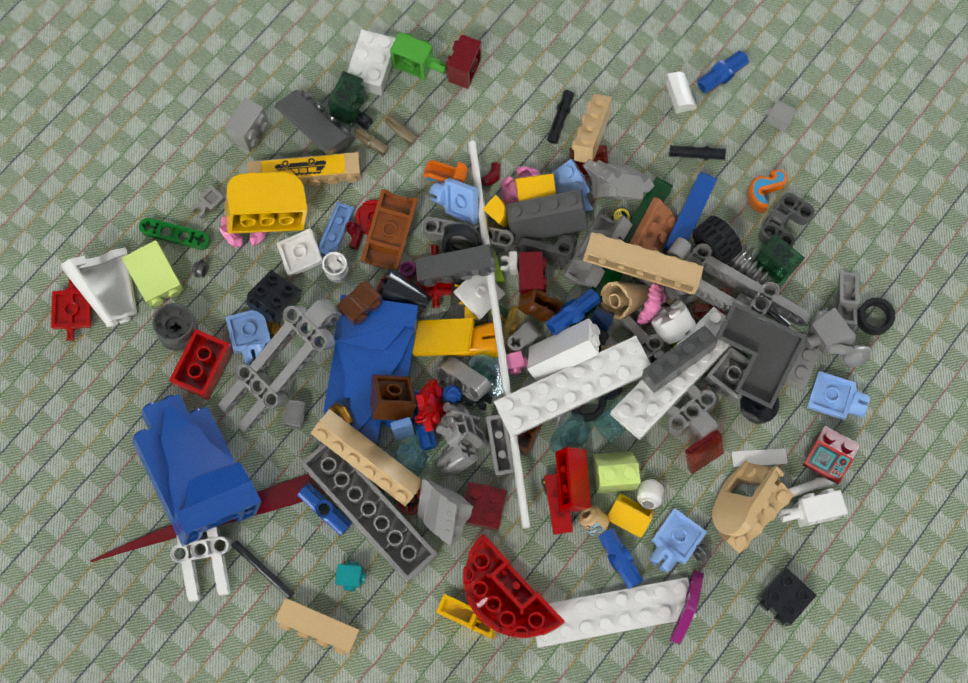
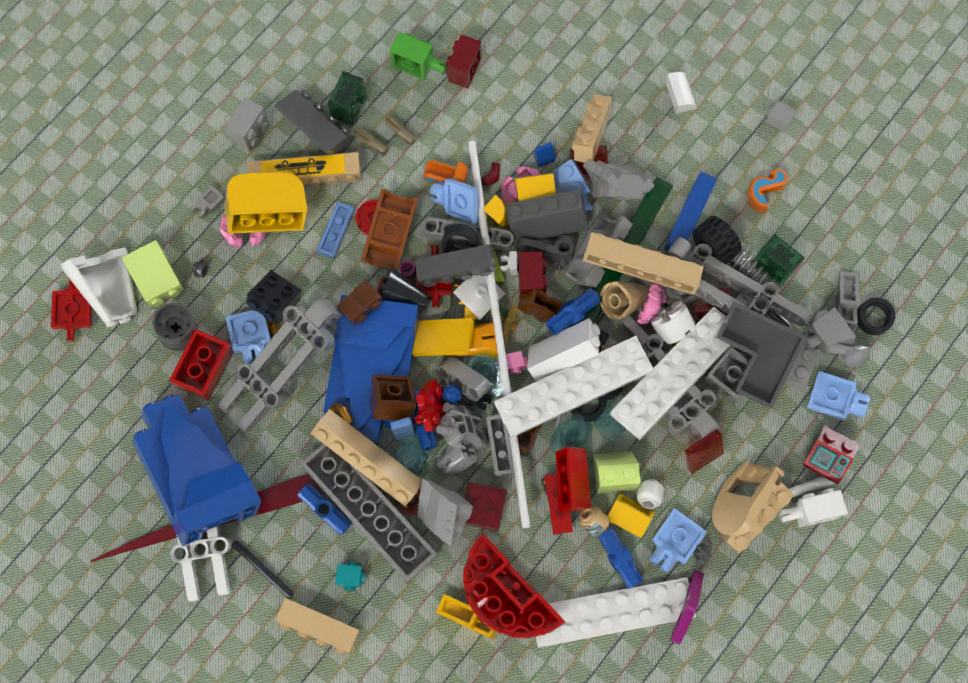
(173, 237): green beam -> none
(294, 414): light grey piece -> none
(300, 252): white plate -> none
(335, 267): white wheel -> none
(355, 233): dark red arm -> none
(363, 120): black bush -> none
(372, 60): white brick -> none
(524, 336): light grey piece -> none
(544, 154): none -> blue slope
(563, 109): black pin -> none
(602, 318): dark blue tile -> none
(621, 212): light yellow tile -> none
(654, 226): nougat plate -> none
(679, 359): dark grey brick -> none
(697, 152): black pin -> none
(722, 72): blue piece -> none
(757, 412): black tile -> none
(760, 457): white sticker -> none
(781, 214): dark grey beam -> none
(785, 597): black brick -> none

